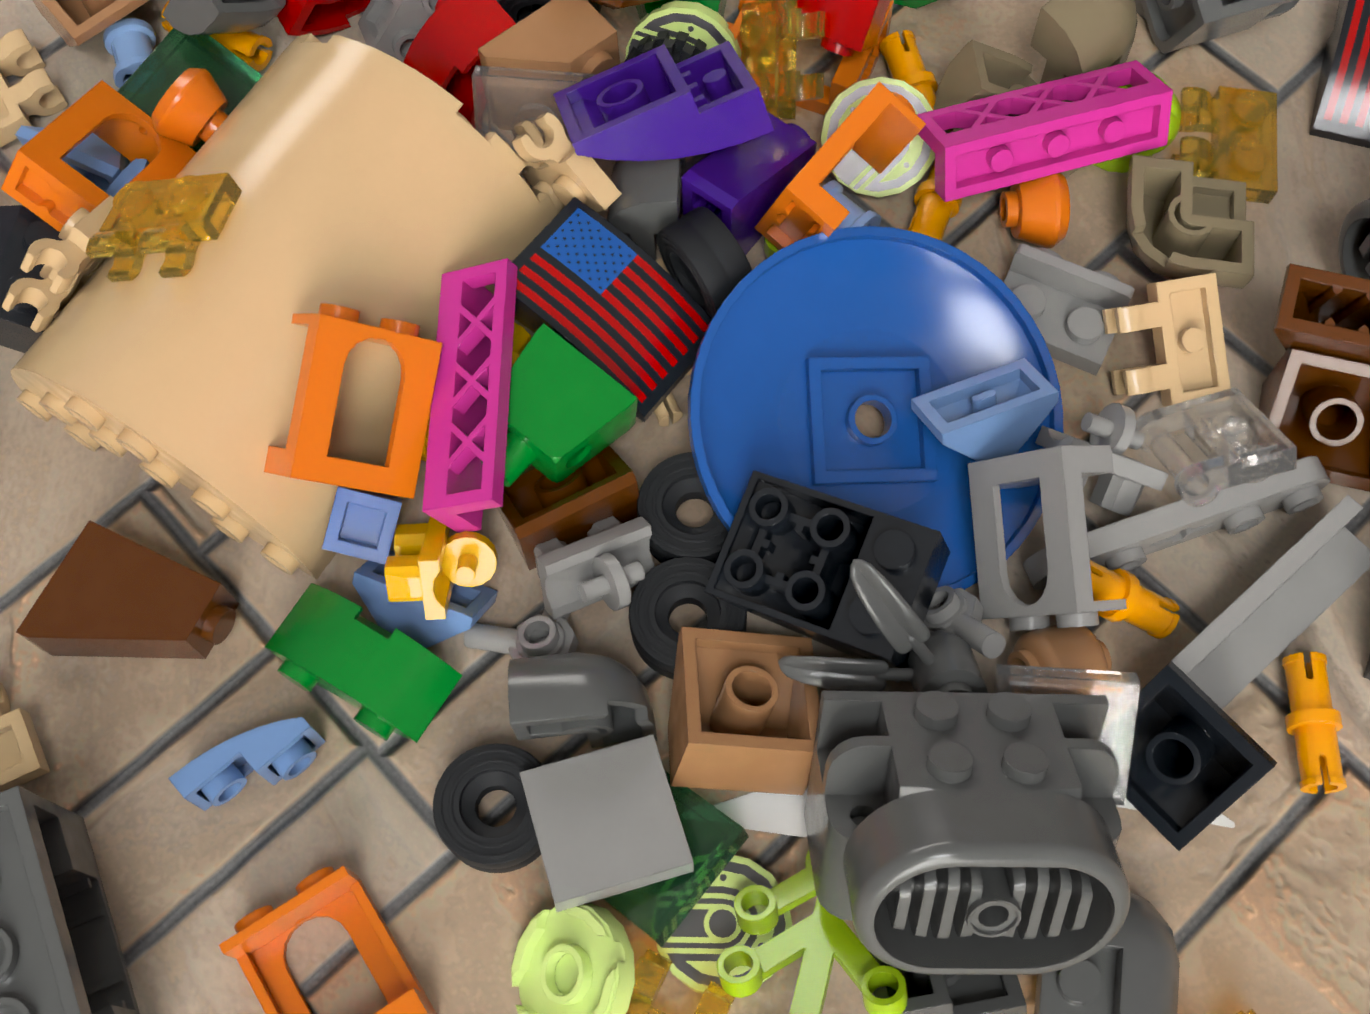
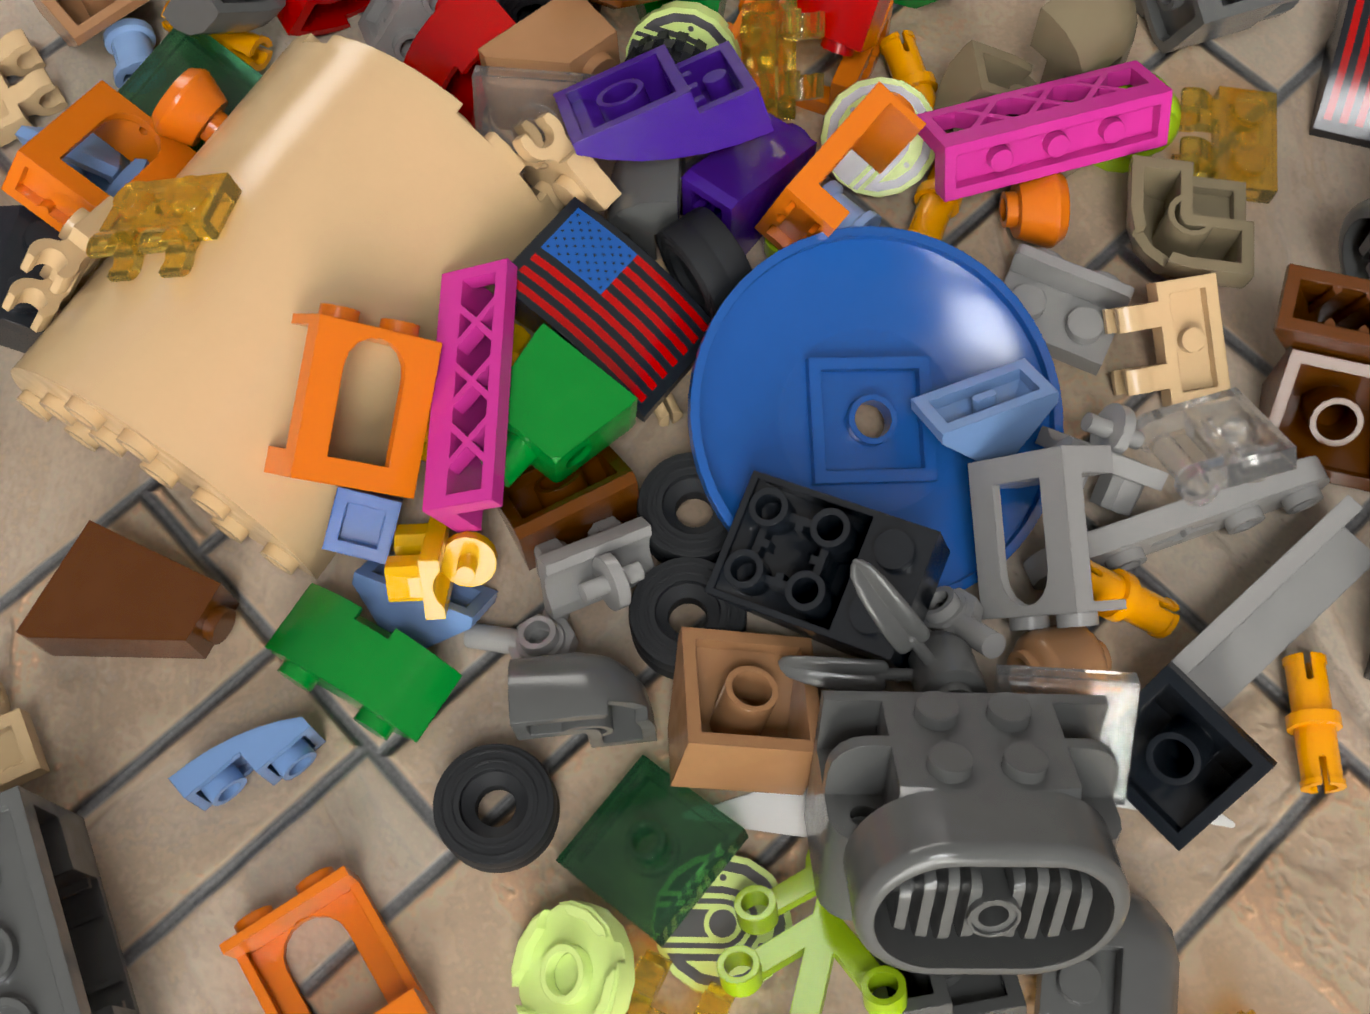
(606, 822): light grey tile -> none

